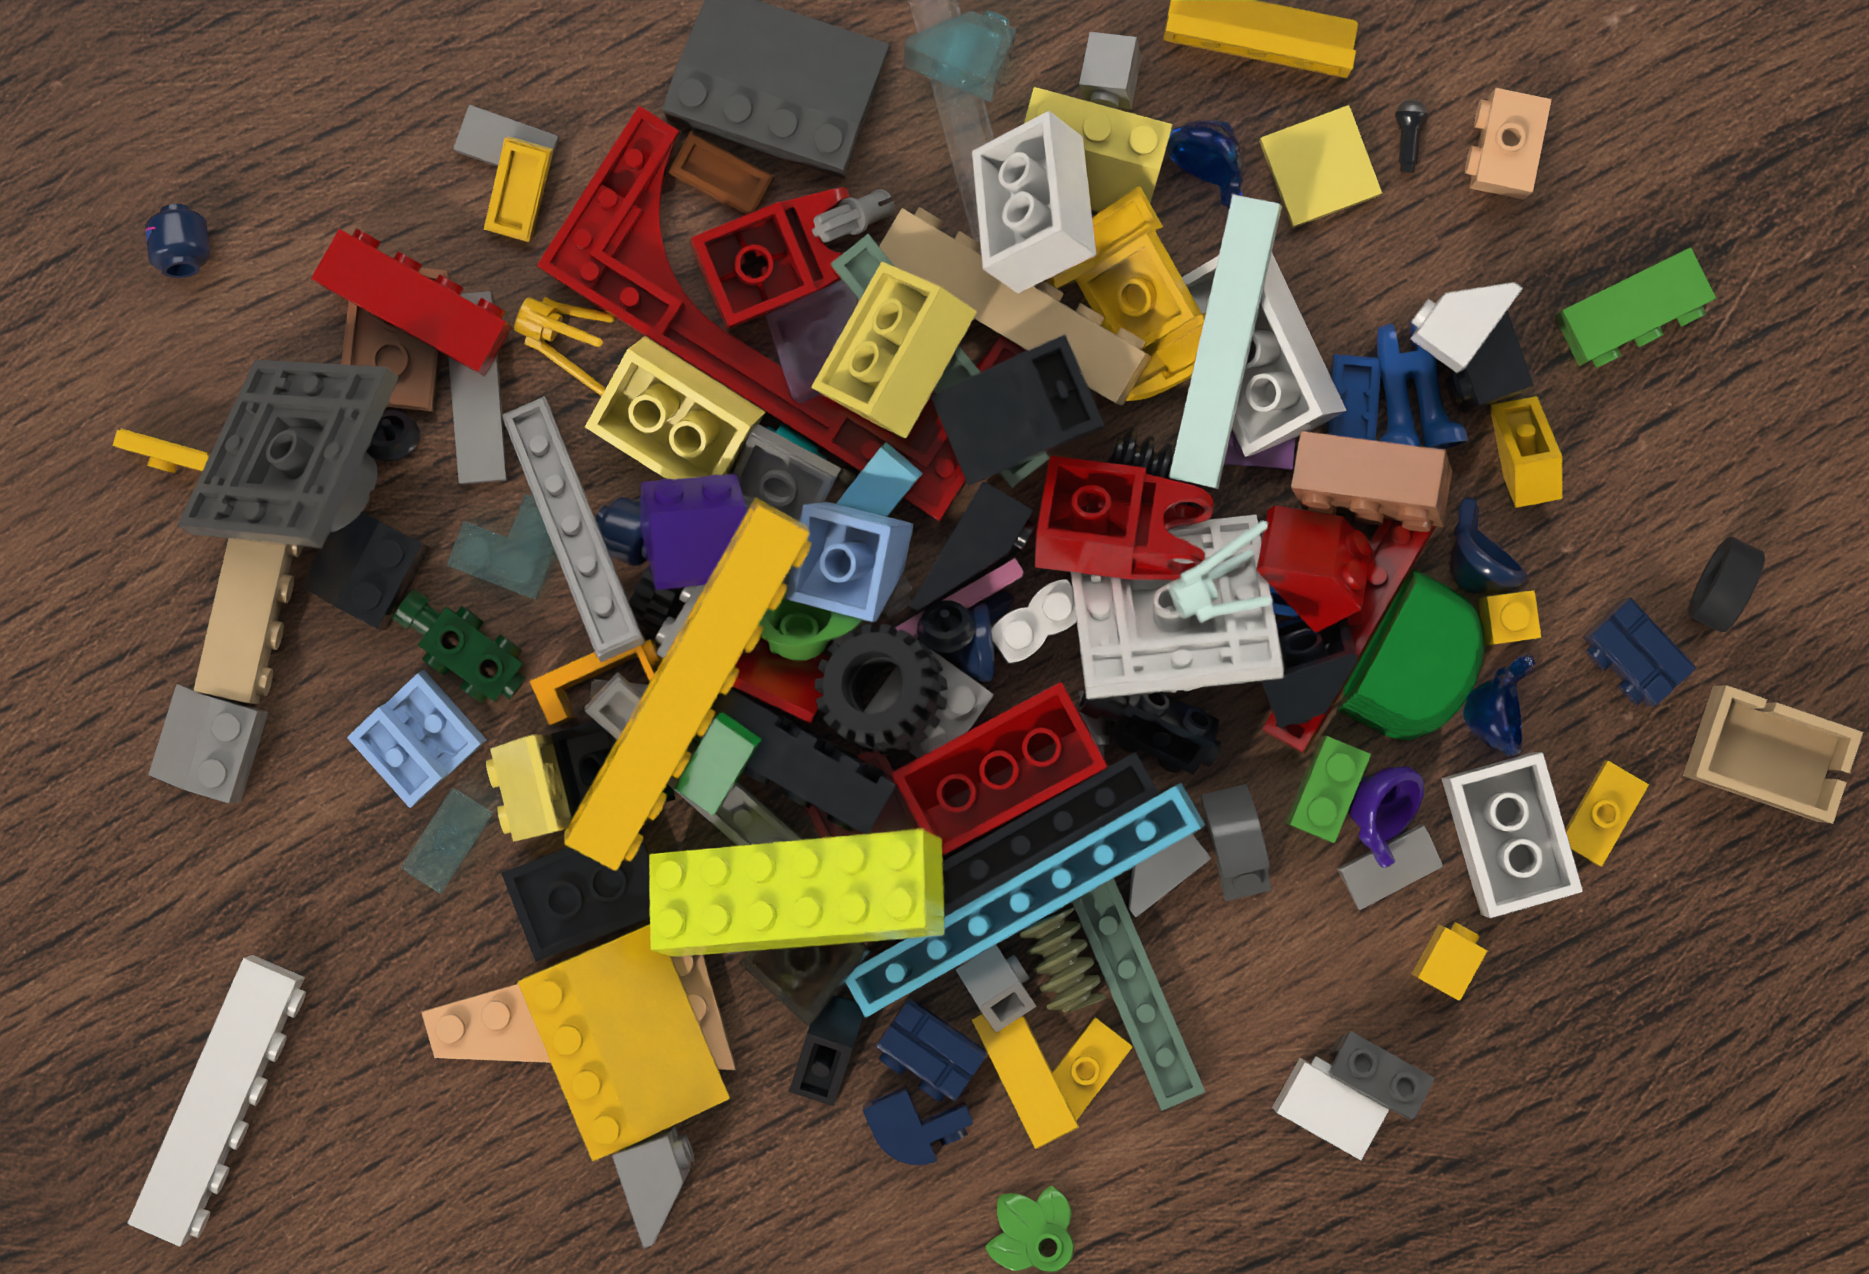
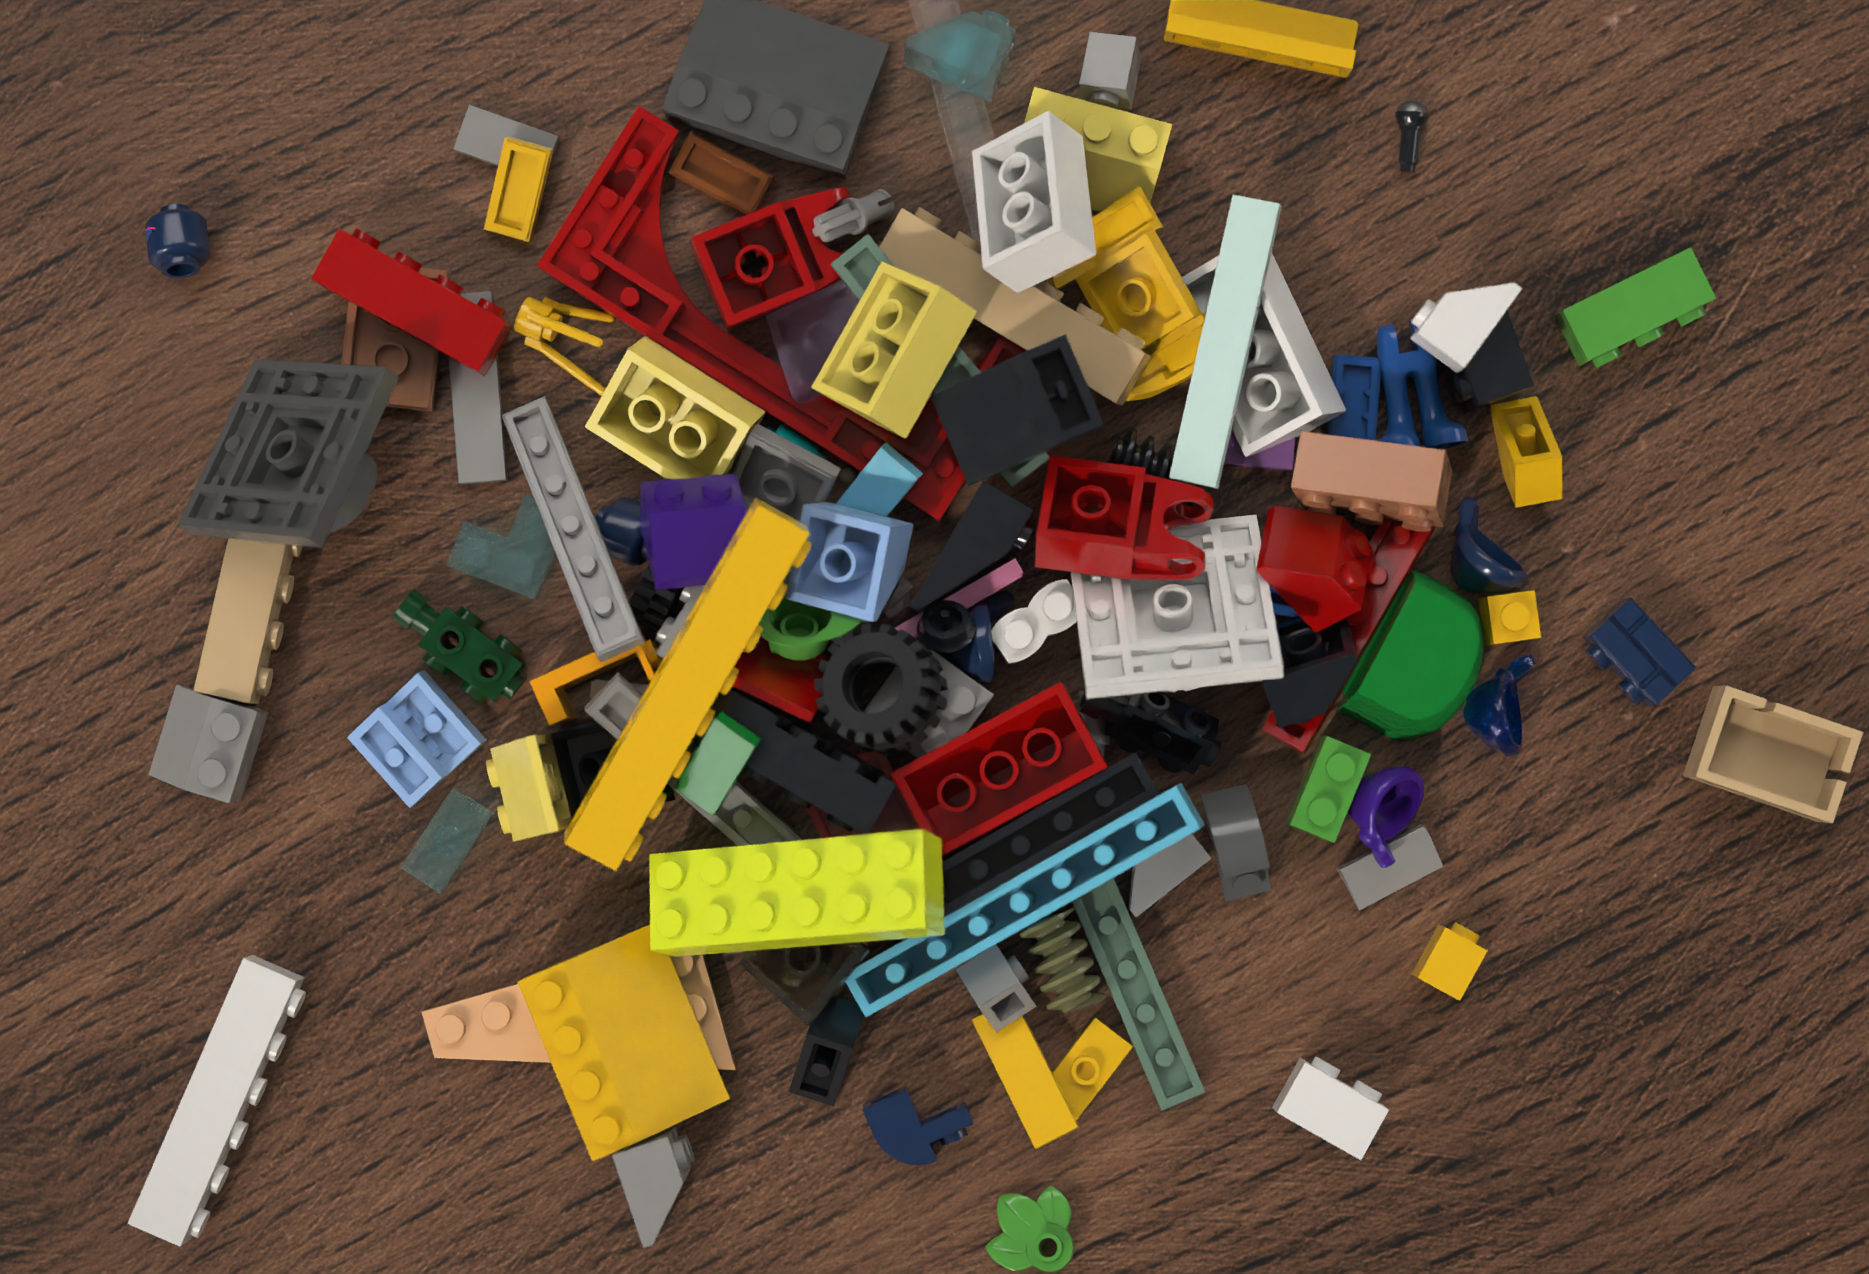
(162, 453): yellow plate -> none
(366, 569): black slope -> none
(393, 437): black hat -> none
(577, 899): black plate -> none
(930, 1050): dark blue brick -> none
(1196, 589): light aqua plant -> none
(1209, 153): clear blue hat -> none
(1320, 166): light yellow tile -> none
(1379, 1075): dark grey bracket -> none
(1508, 143): light nougat brick -> none
(1512, 834): white brick -> none
(1604, 812): yellow plate -> none
(1726, 584): black tyre -> none

